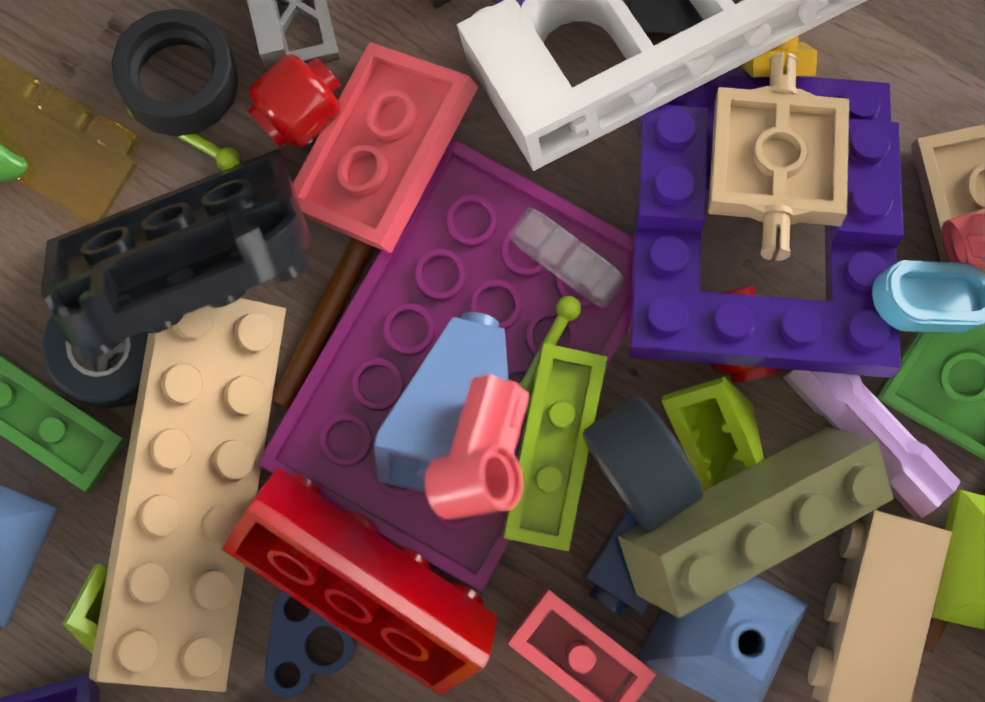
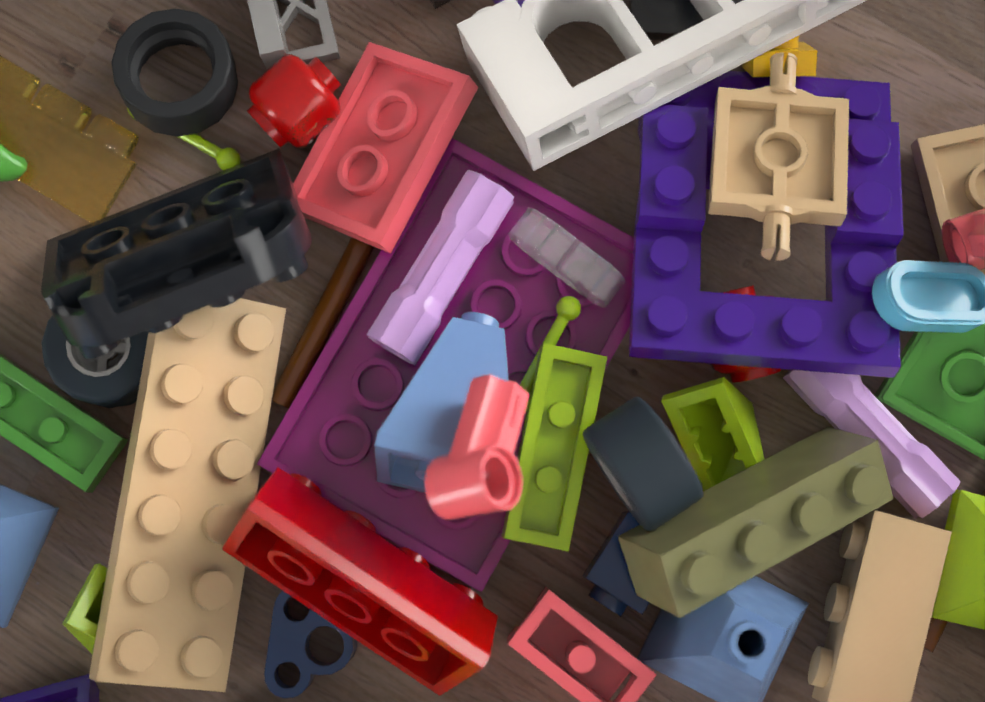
(418, 304): none -> lavender axle

